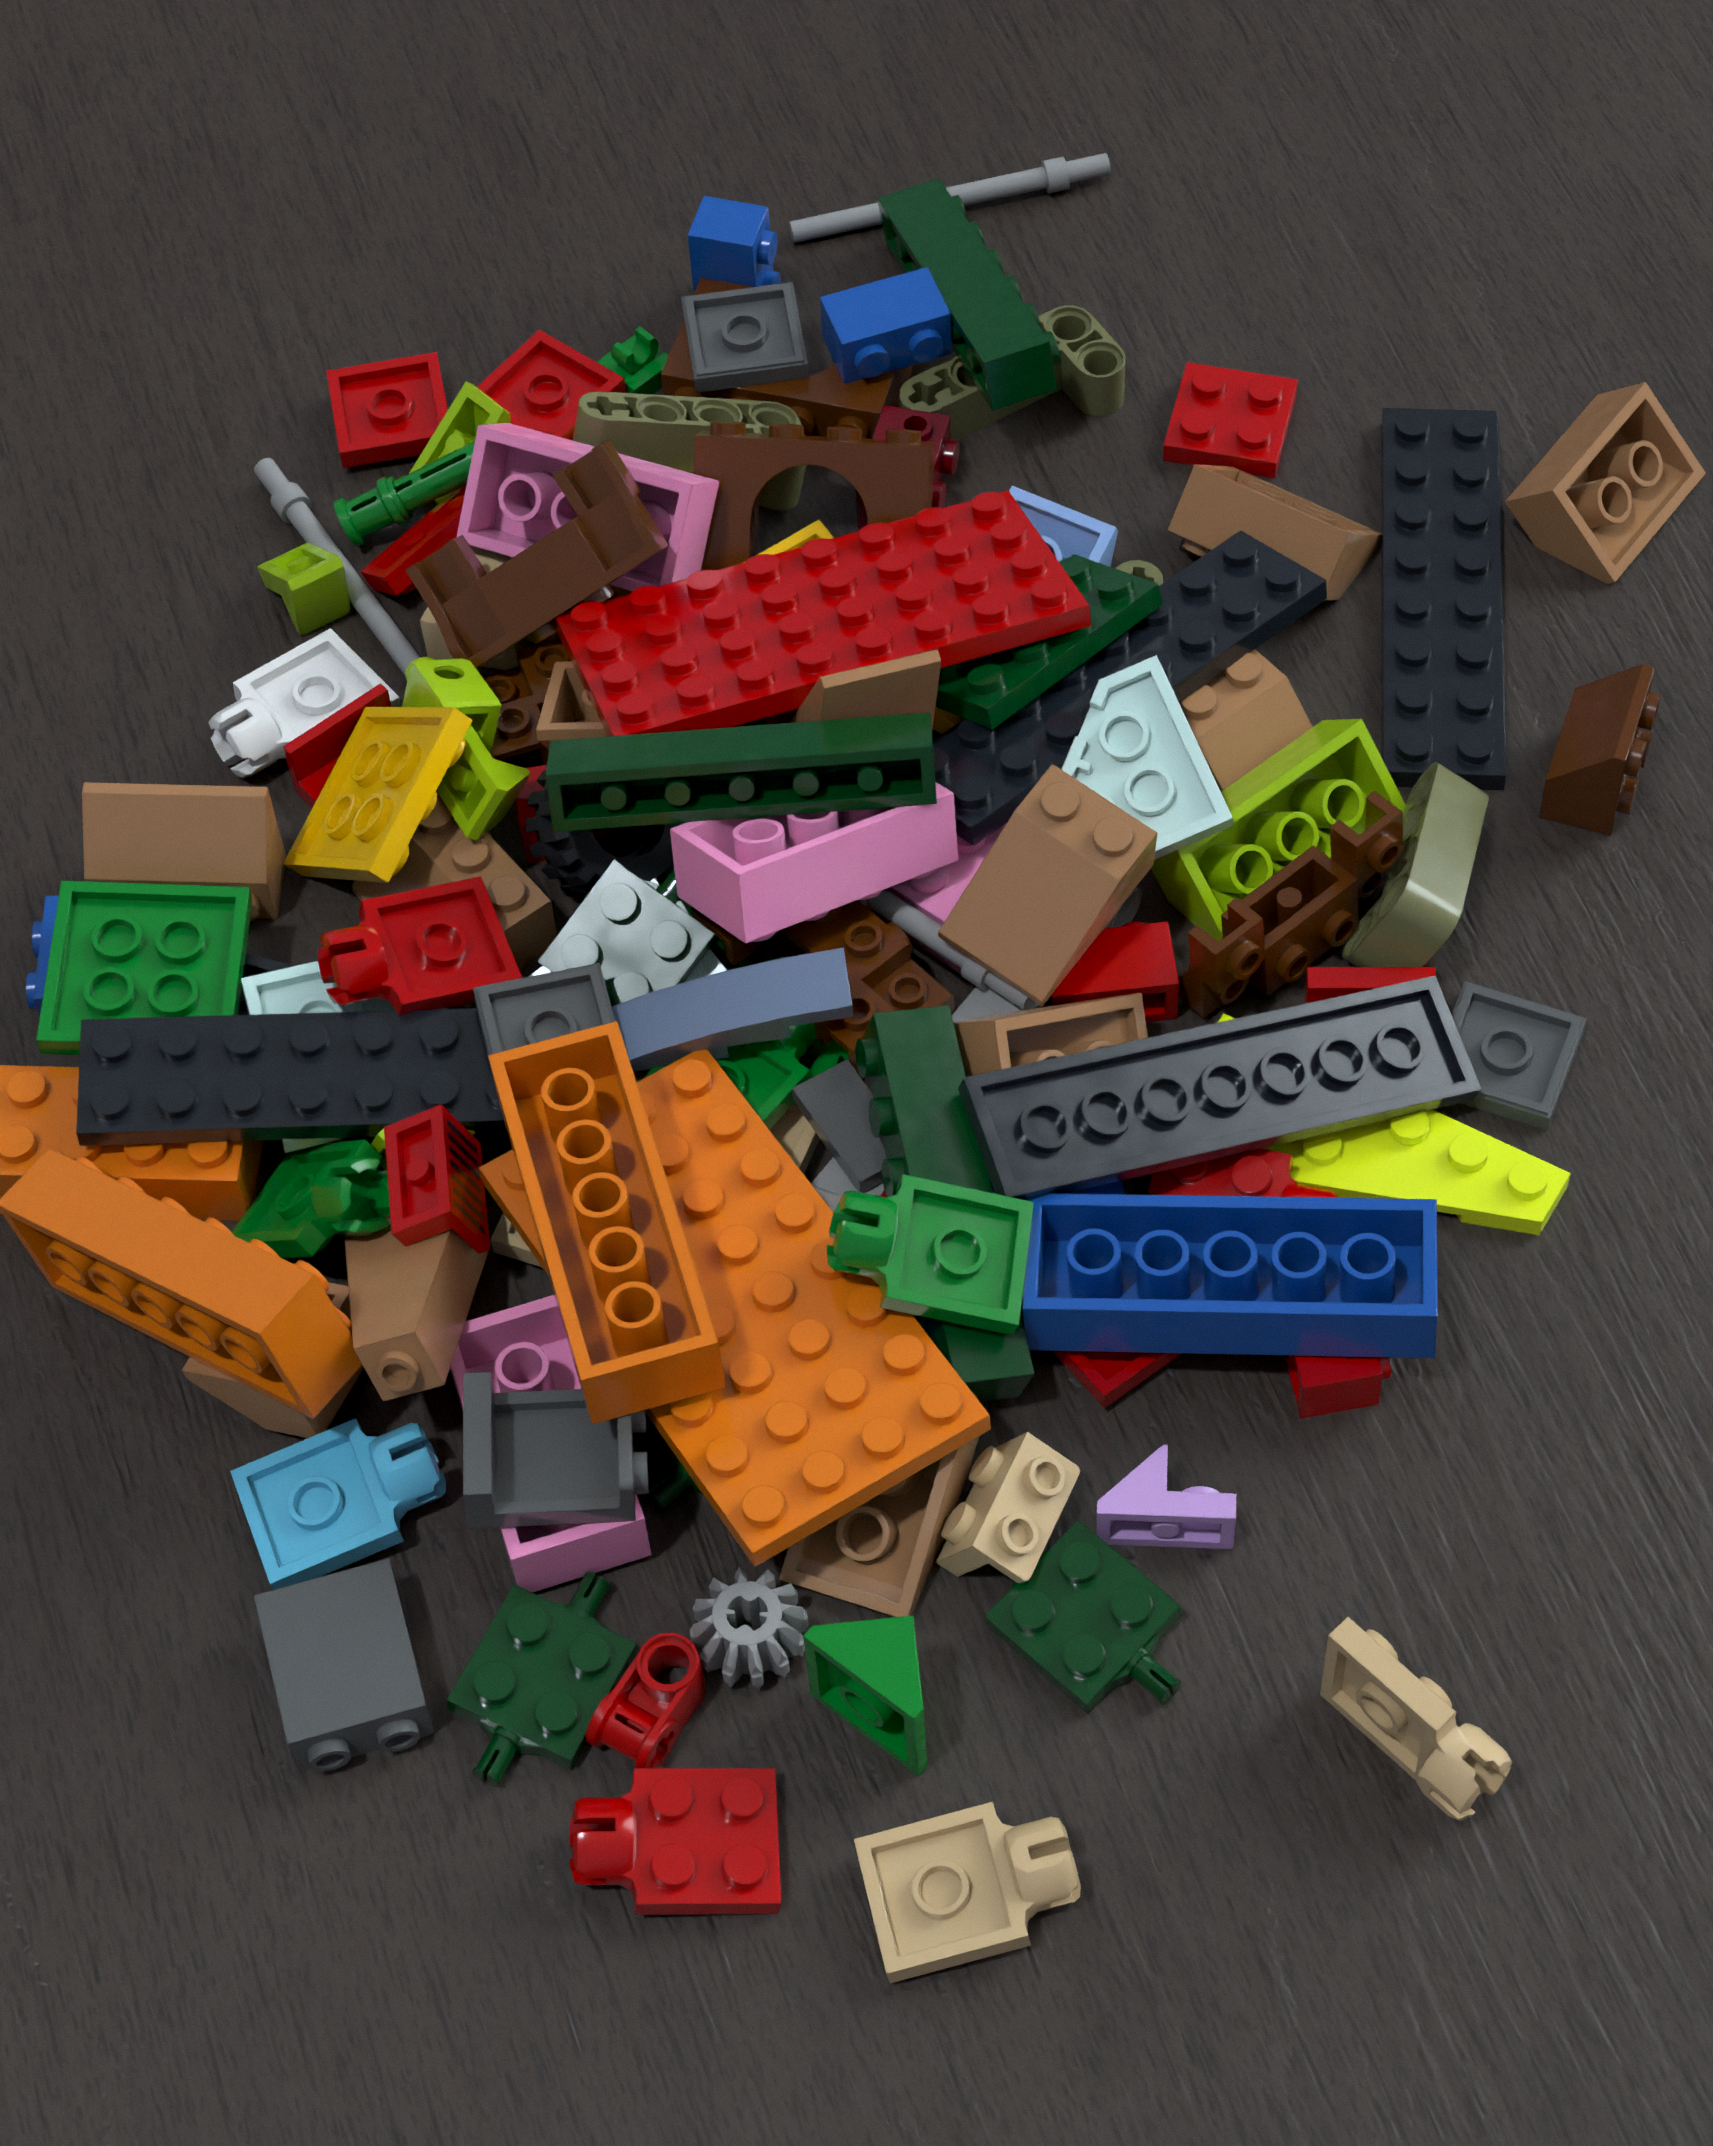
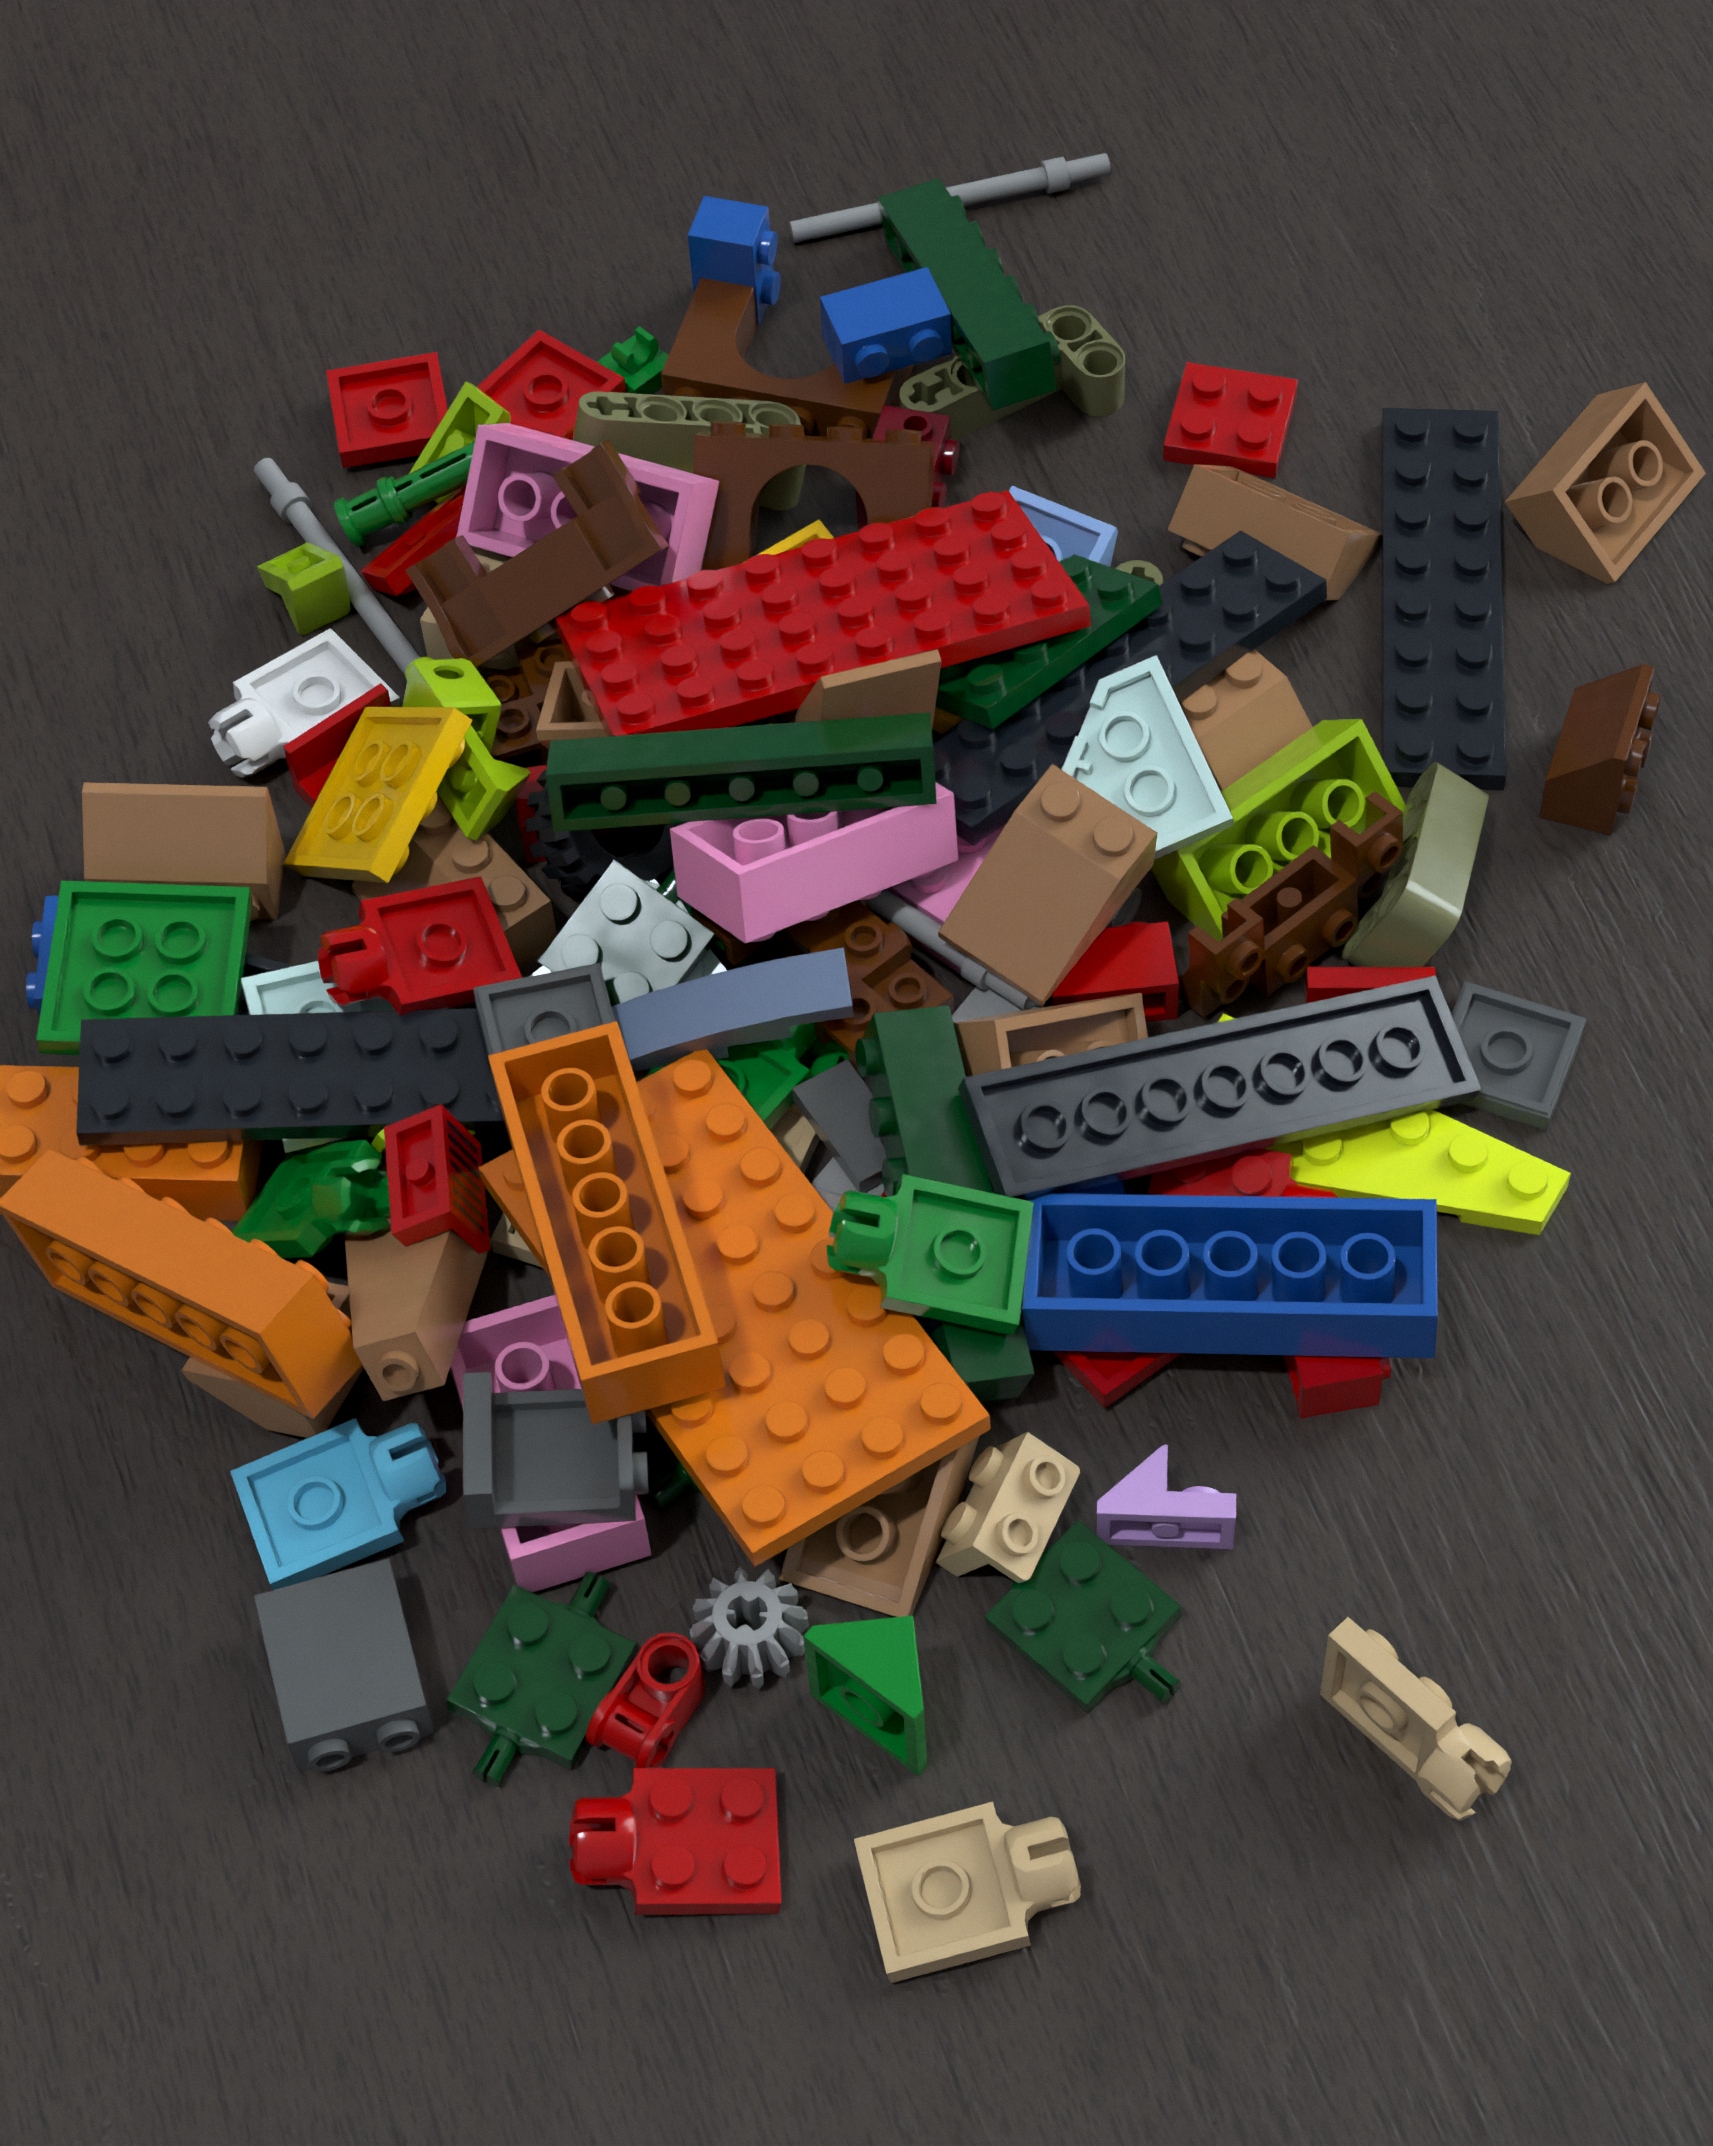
(744, 337): dark grey tile -> none

